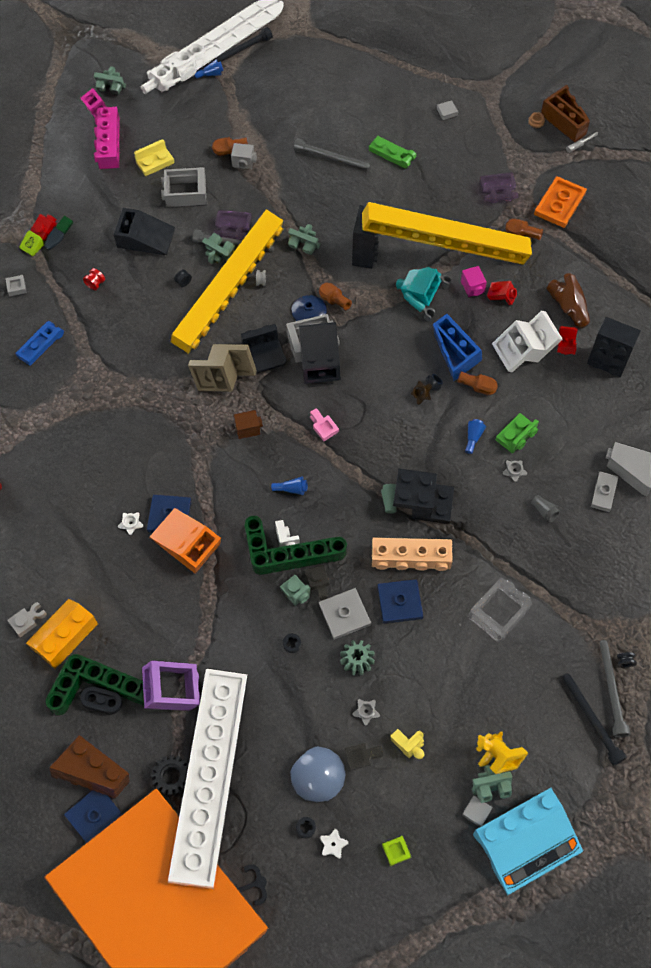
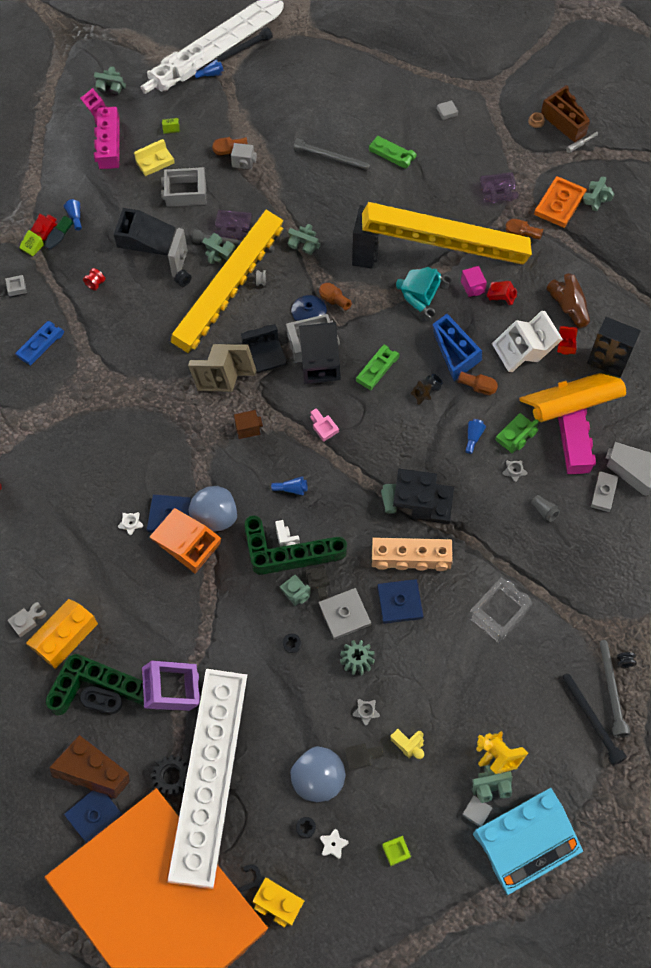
(73, 209): none -> blue cone
(170, 125): none -> lime slope
(177, 252): none -> light grey plate
(213, 508): none -> sand blue cylinder
(277, 902): none -> yellow bracket
(377, 367): none -> bright green plate
(574, 396): none -> light orange door
(576, 442): none -> dark pink brick
(598, 193): none -> sand green hips

